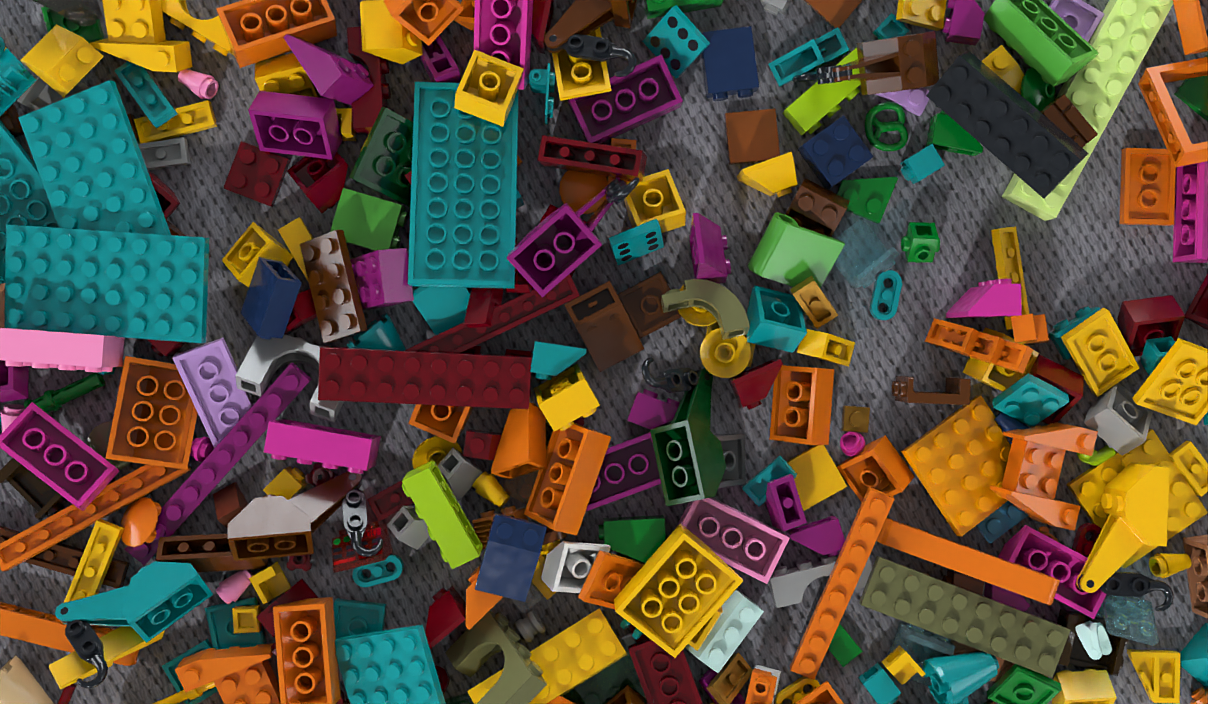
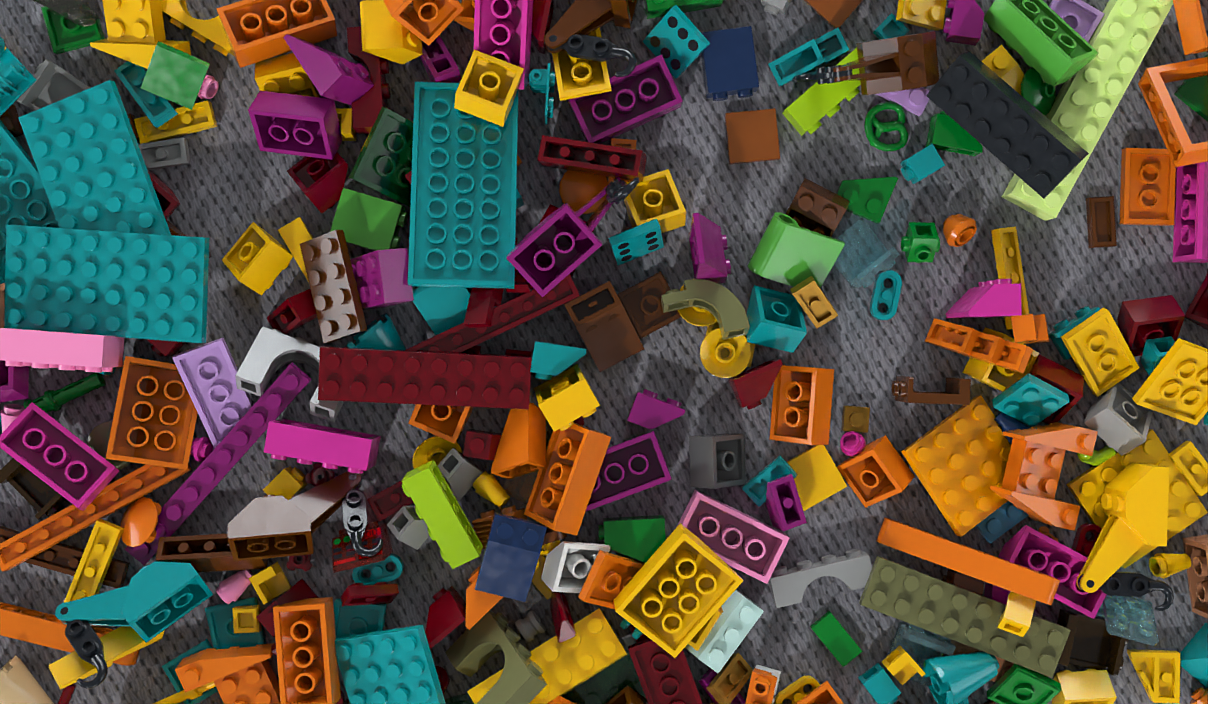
(62, 59): yellow slope -> none
(175, 75): none -> green tile
(229, 503): copper slope -> none
(256, 174): dark red plate -> none
(270, 298): dark blue brick -> none
(369, 594): none -> dark red plate
(562, 617): none -> dark red slope
(686, 450): dark green slope -> none
(771, 176): yellow slope -> none
(821, 536): magenta slope -> none
(826, 347): yellow slope -> none
(835, 152): dark blue brick -> none
(841, 582): orange plate -> none
(959, 229): none -> orange cone
(1017, 614): none -> yellow panel
(1069, 120): reddish brown brick -> none
(1094, 639): light aqua helmet -> none
(1101, 222): none -> reddish brown tile

